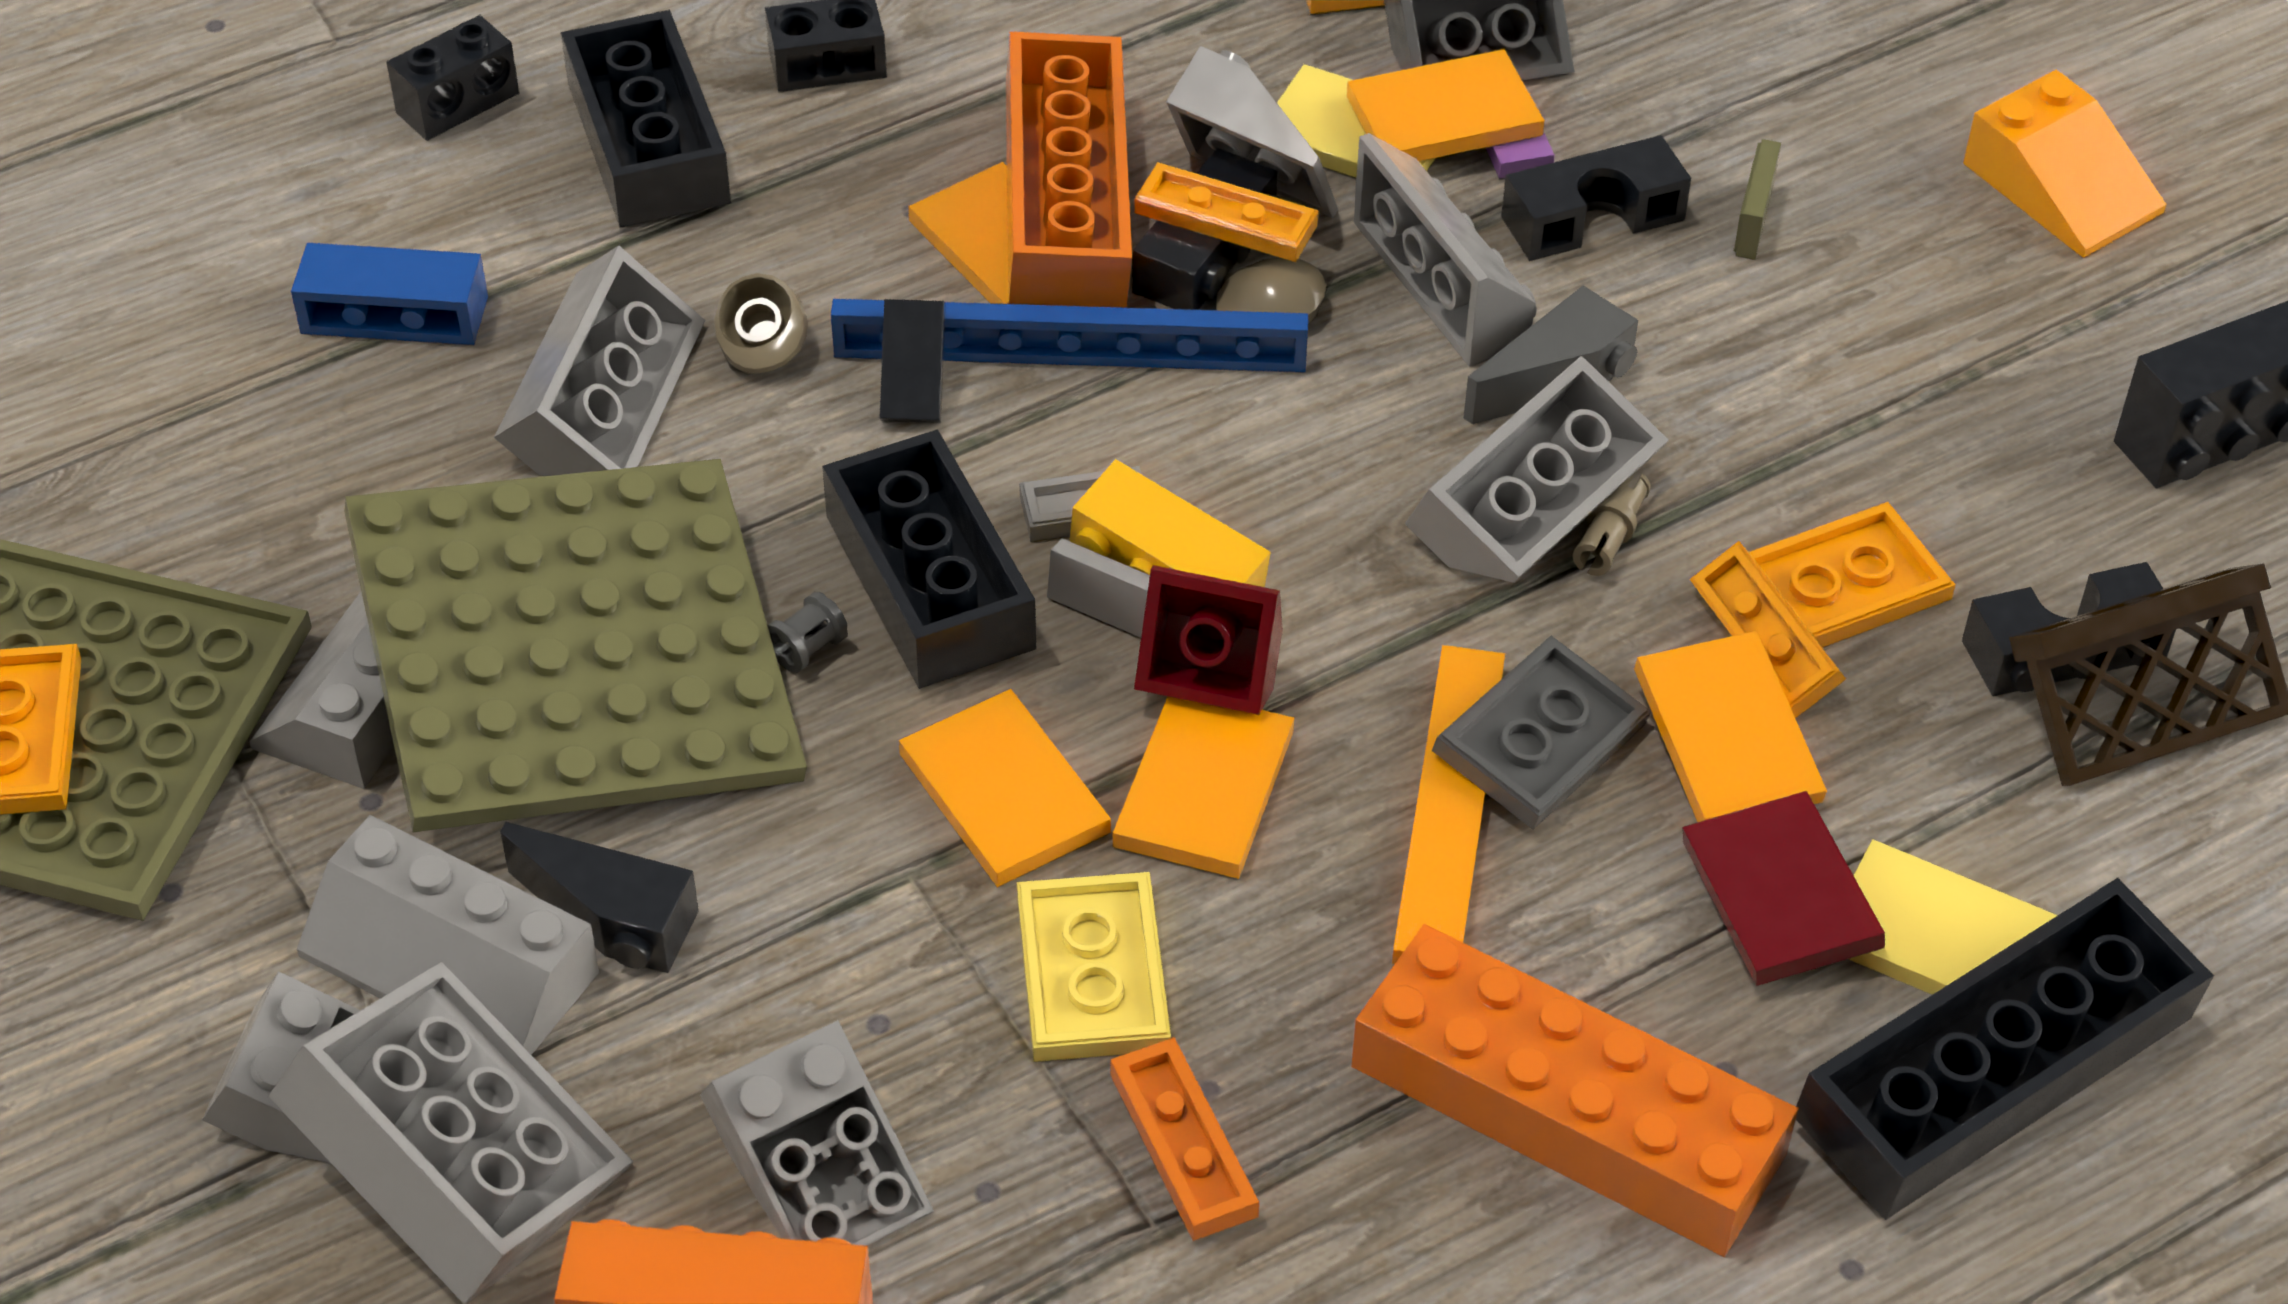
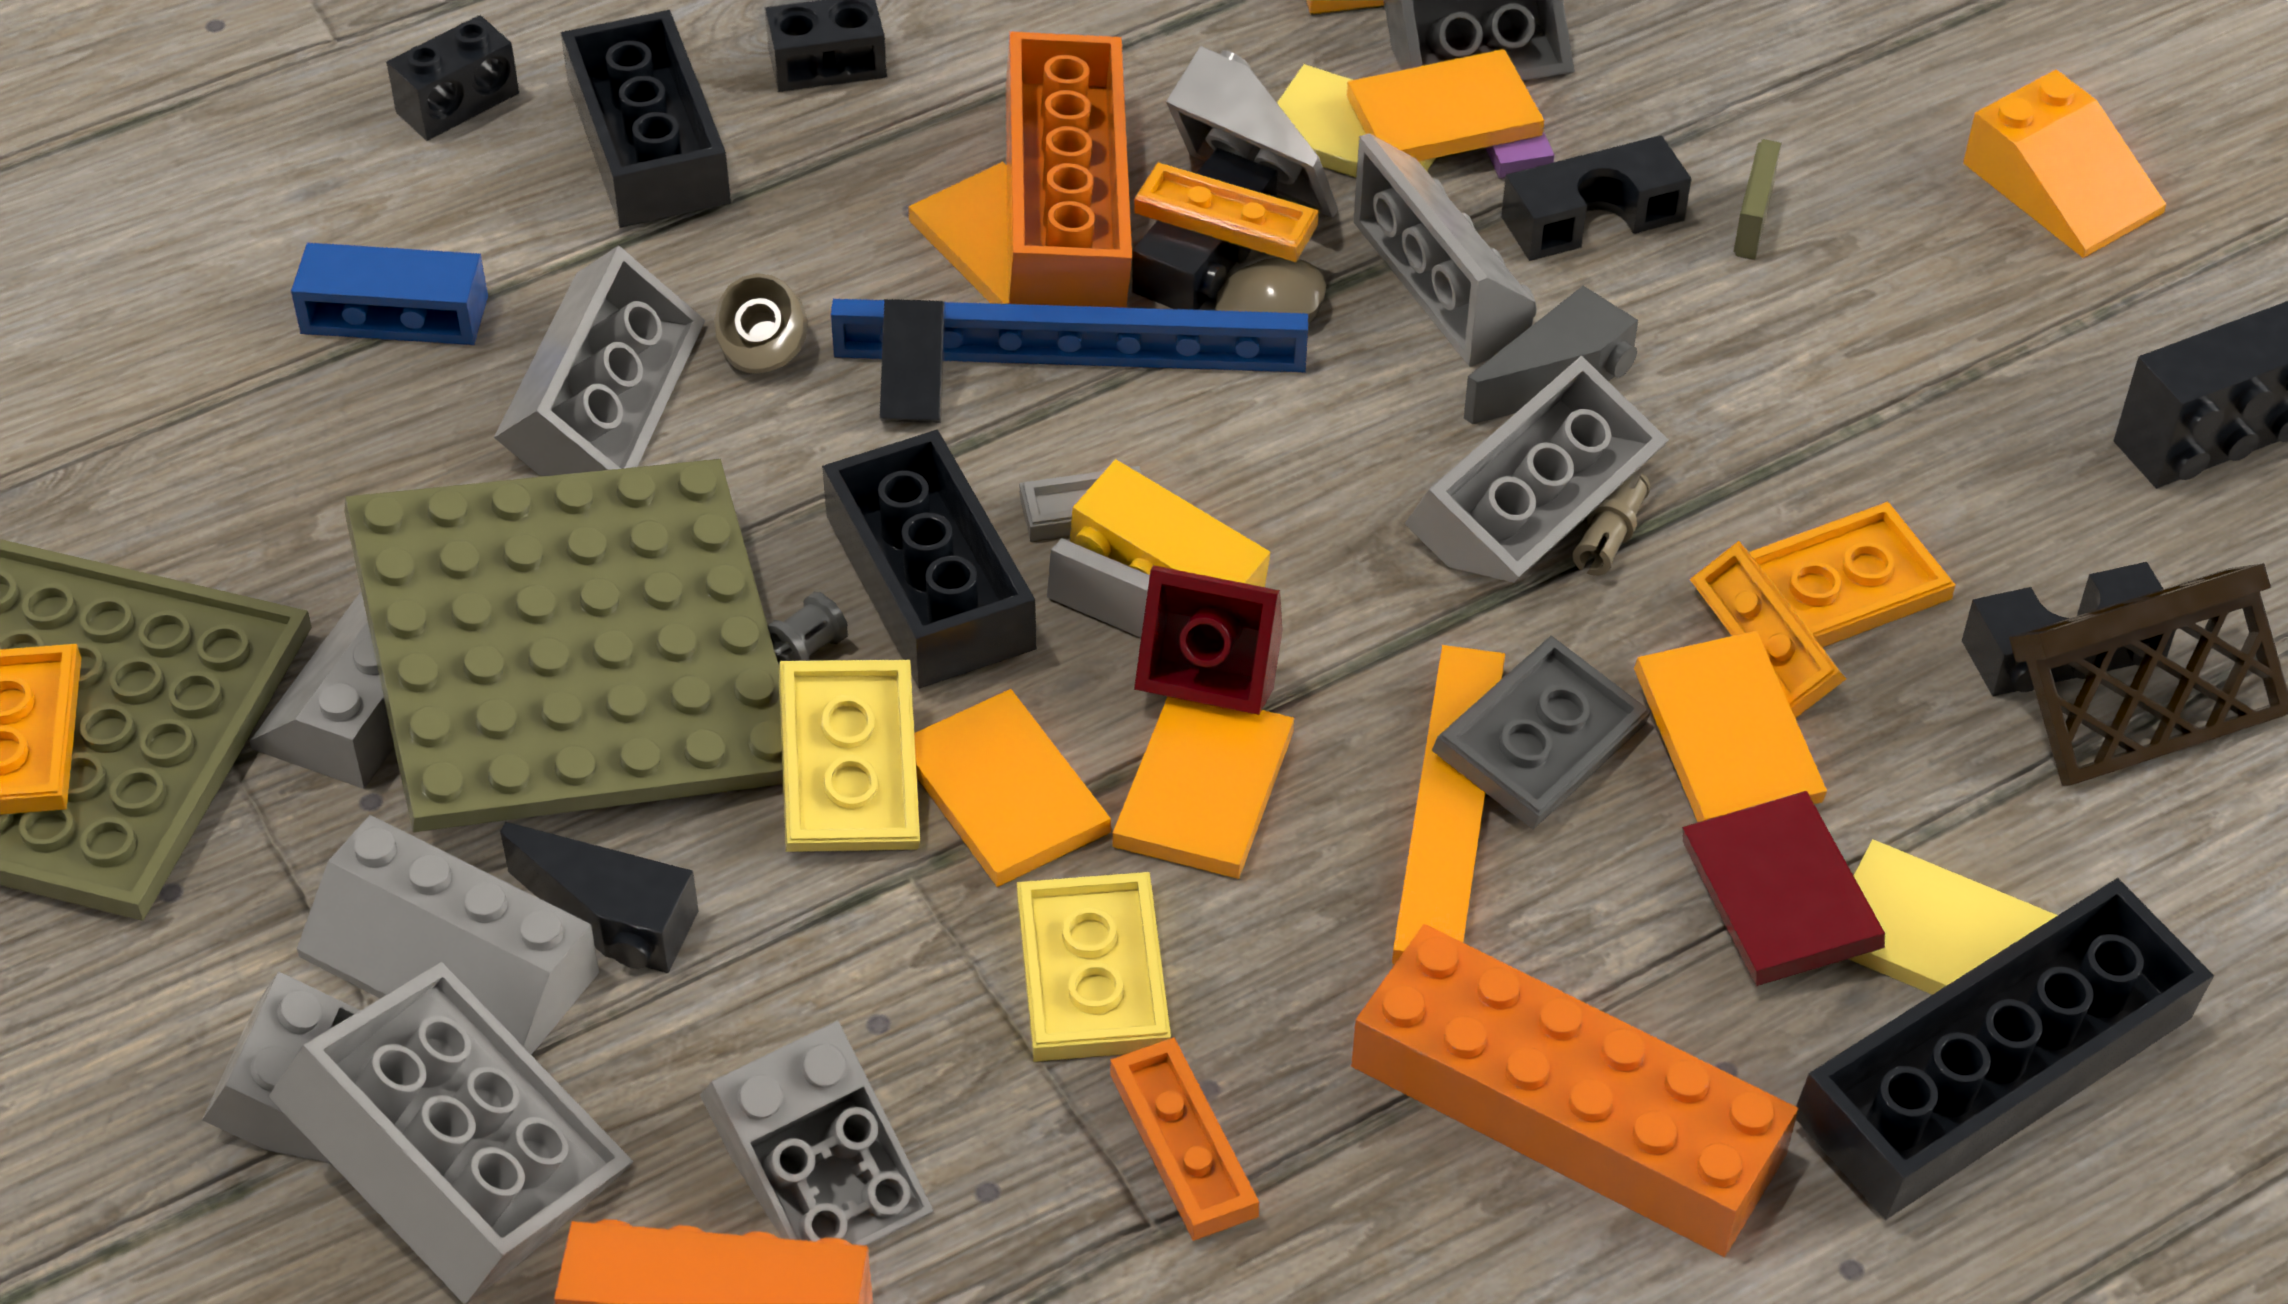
(848, 755): none -> light yellow tile

